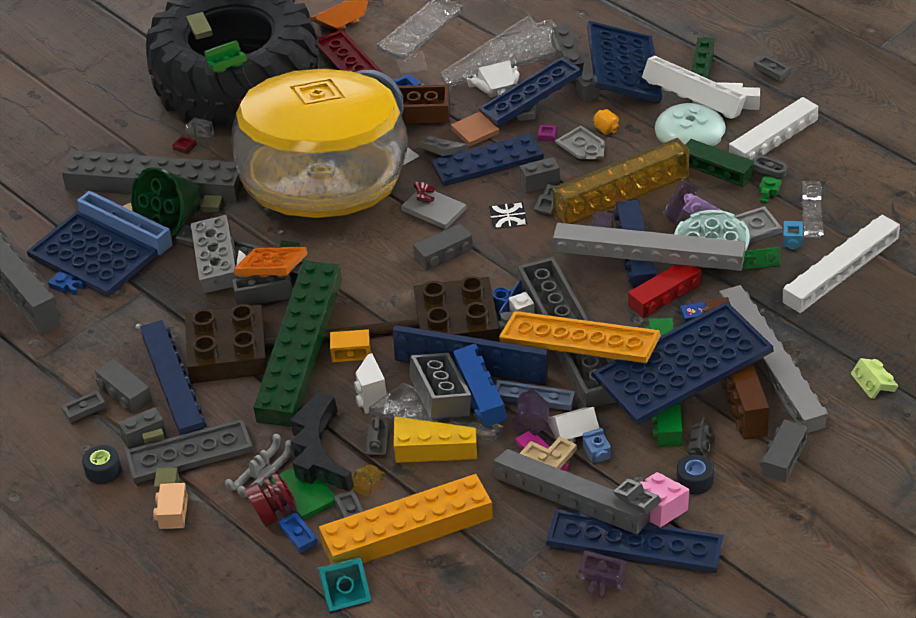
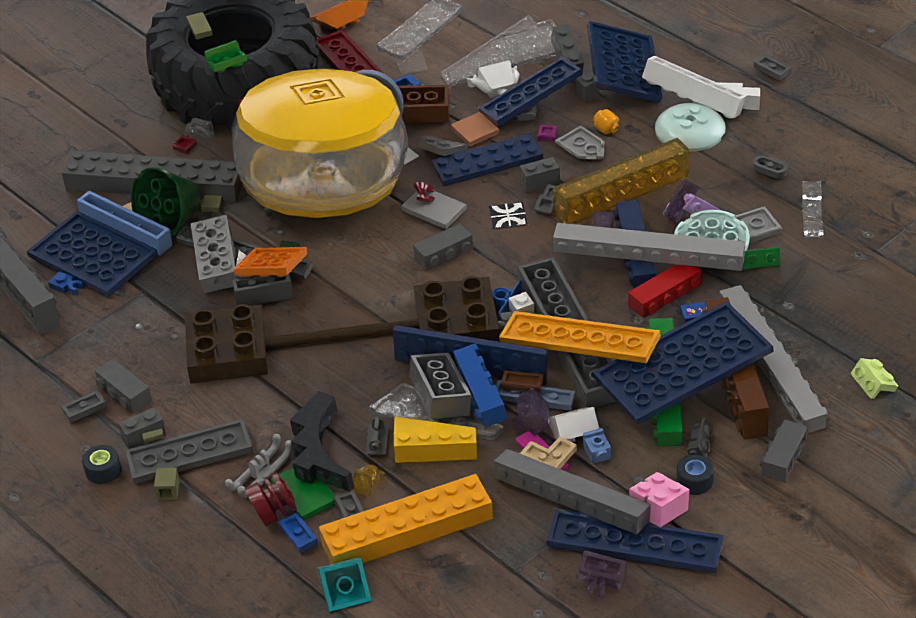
(171, 505): light nougat brick -> none
(172, 379): dark blue brick -> none
(298, 343): dark green brick -> none
(349, 345): light orange brick -> none
(369, 383): white slope -> none
(521, 381): none -> reddish brown tile
(636, 497): dark grey slope -> none
(703, 57): dark green brick -> none
(719, 163): dark green brick -> none
(768, 187): green plate -> none
(775, 129): white brick -> none
(793, 239): dark azure brick -> none
(840, 263): white brick -> none

